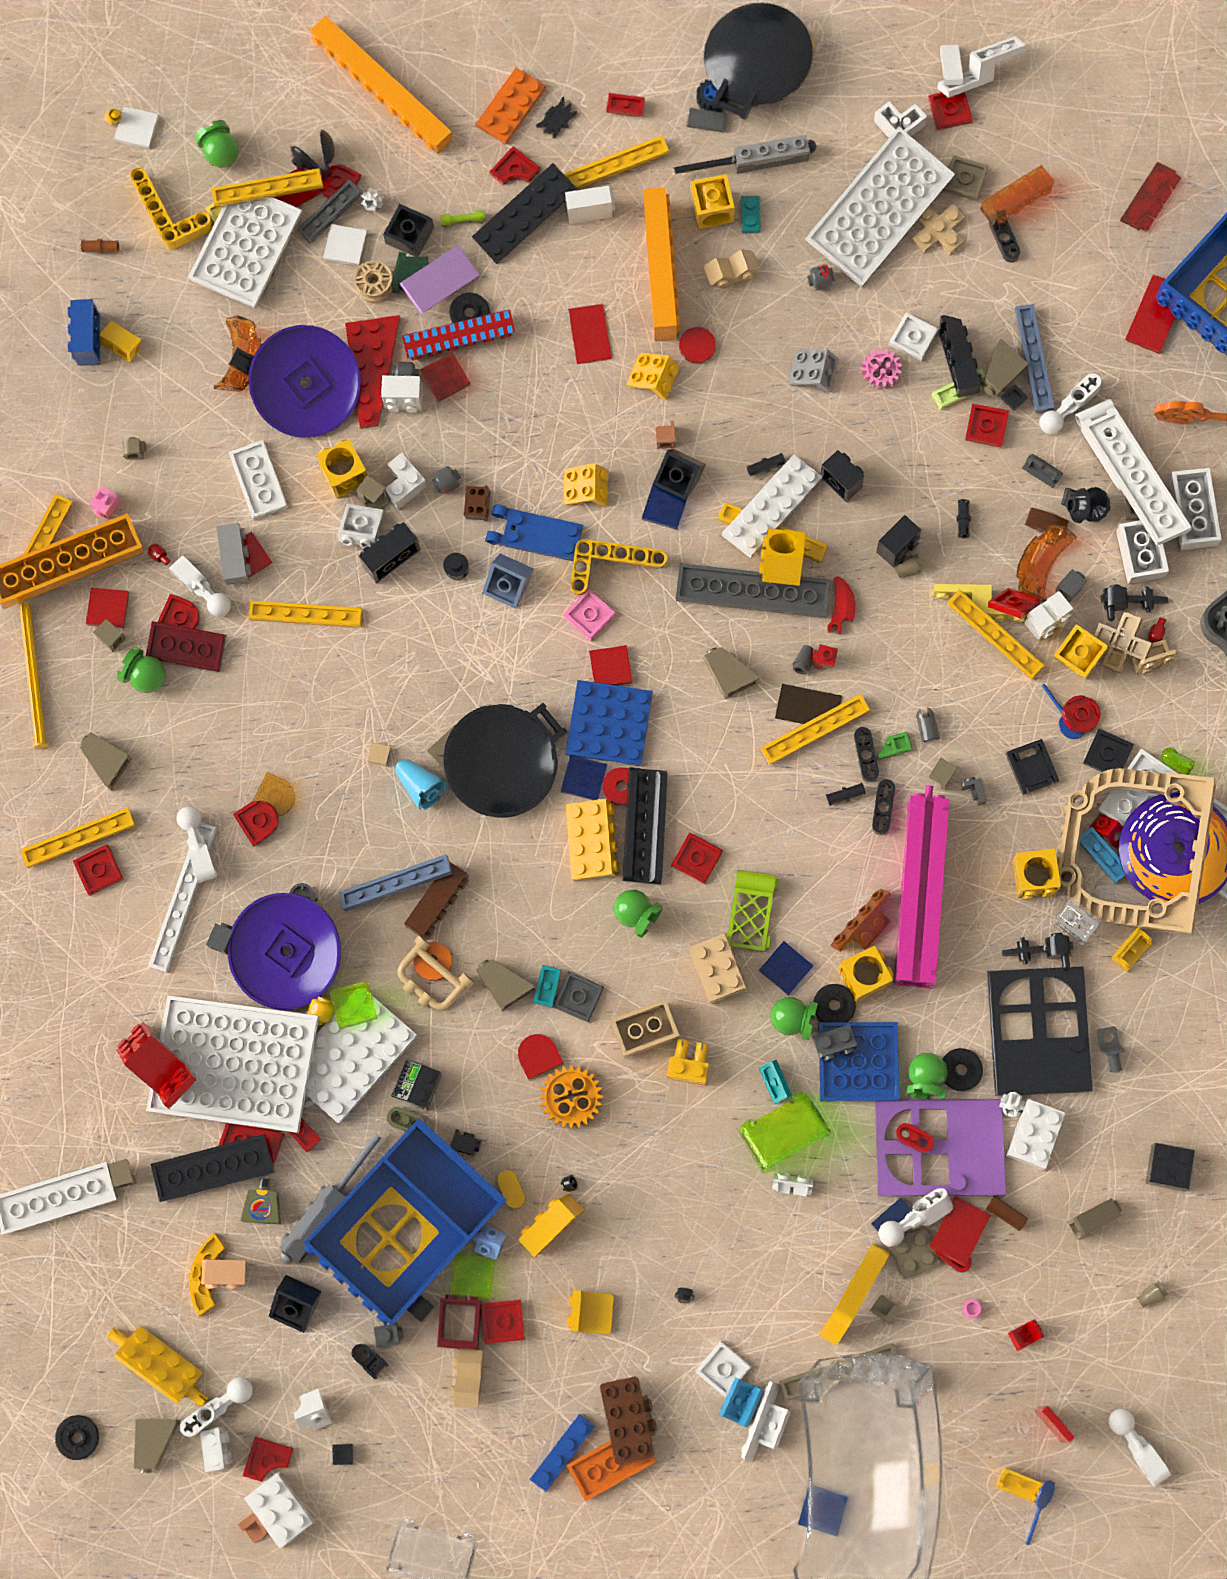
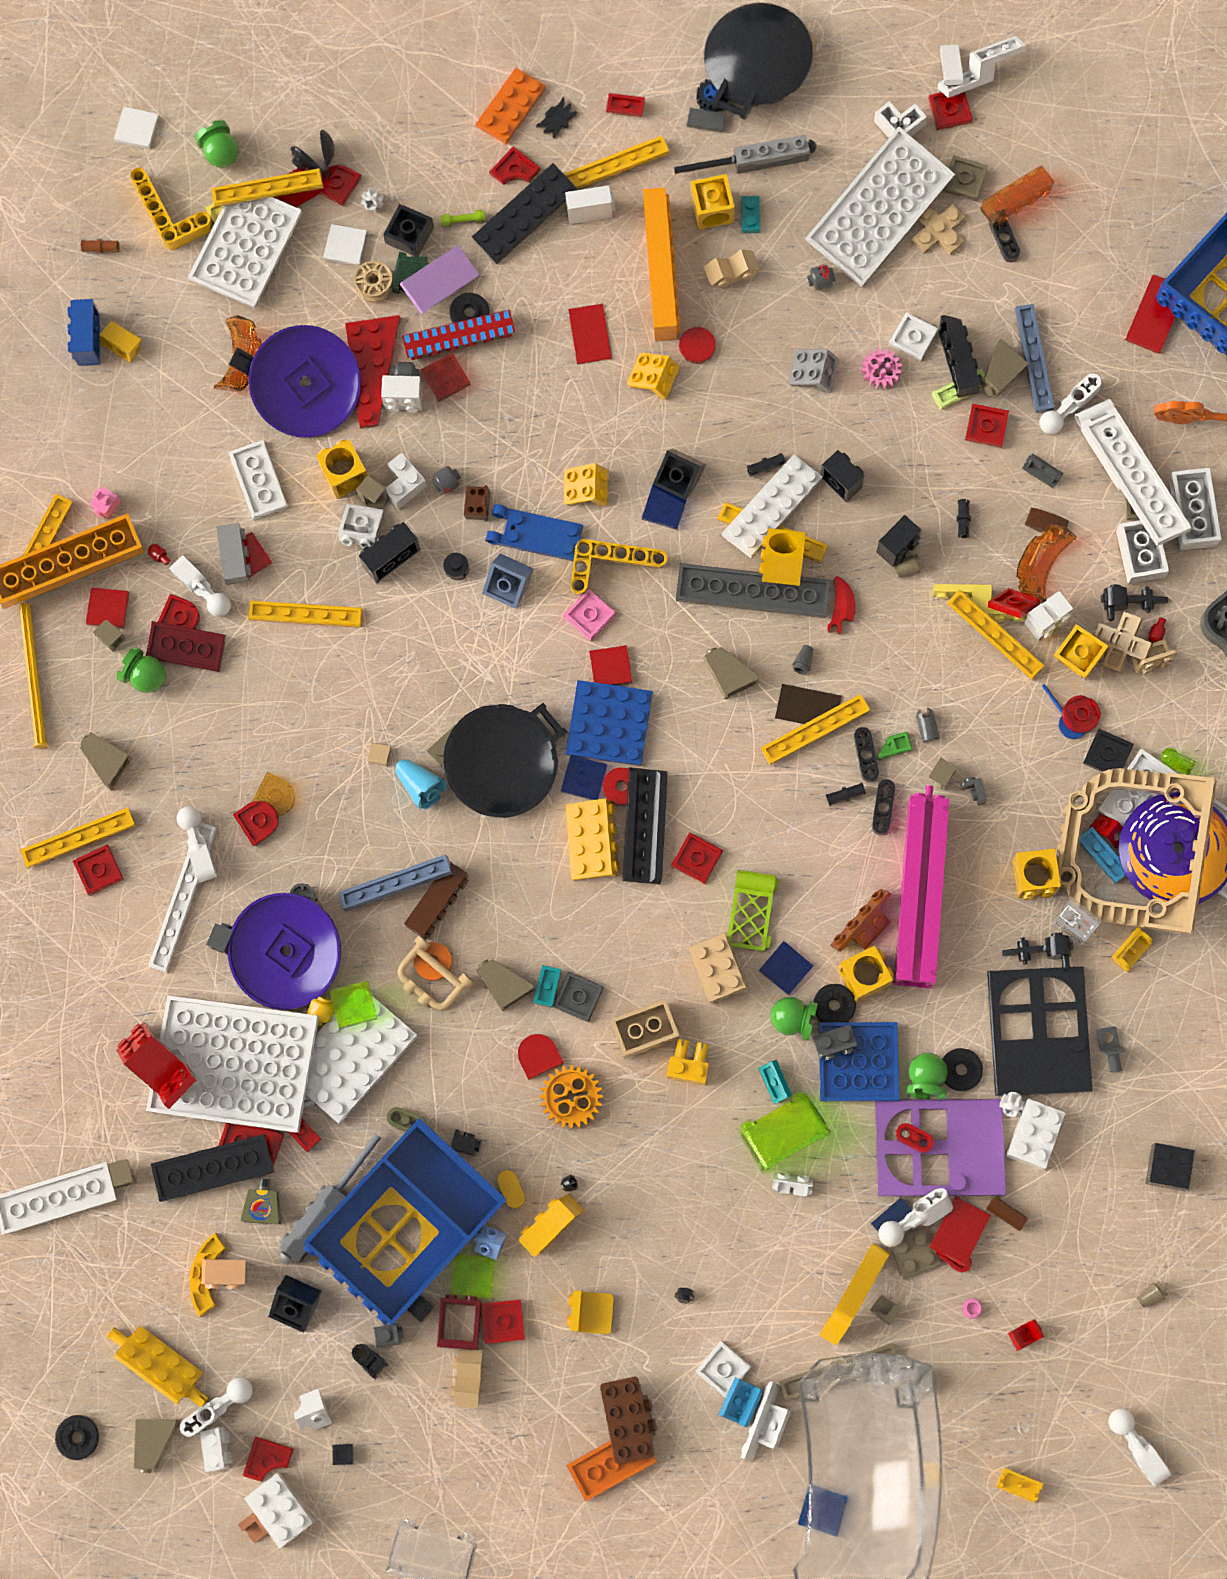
(113, 116): yellow cylinder -> none
(133, 448): dark tan plate -> none
(330, 211): dark grey tile -> none
(381, 85): light orange brick -> none
(417, 1084): black slope -> none
(562, 1452): blue plate -> none
(634, 909): bright green tile -> none
(665, 436): nougat panel -> none
(825, 656): red bracket -> none
(1014, 397): black plate -> none
(1033, 770): black container -> none
(1043, 1499): blue piece -> none
(1054, 1424): red tile -> none
(1071, 585): dark grey brick -> none
(1086, 504): black animal -> none
(1095, 1218): dark tan slope -> none
(1150, 197): clear red windscreen -> none

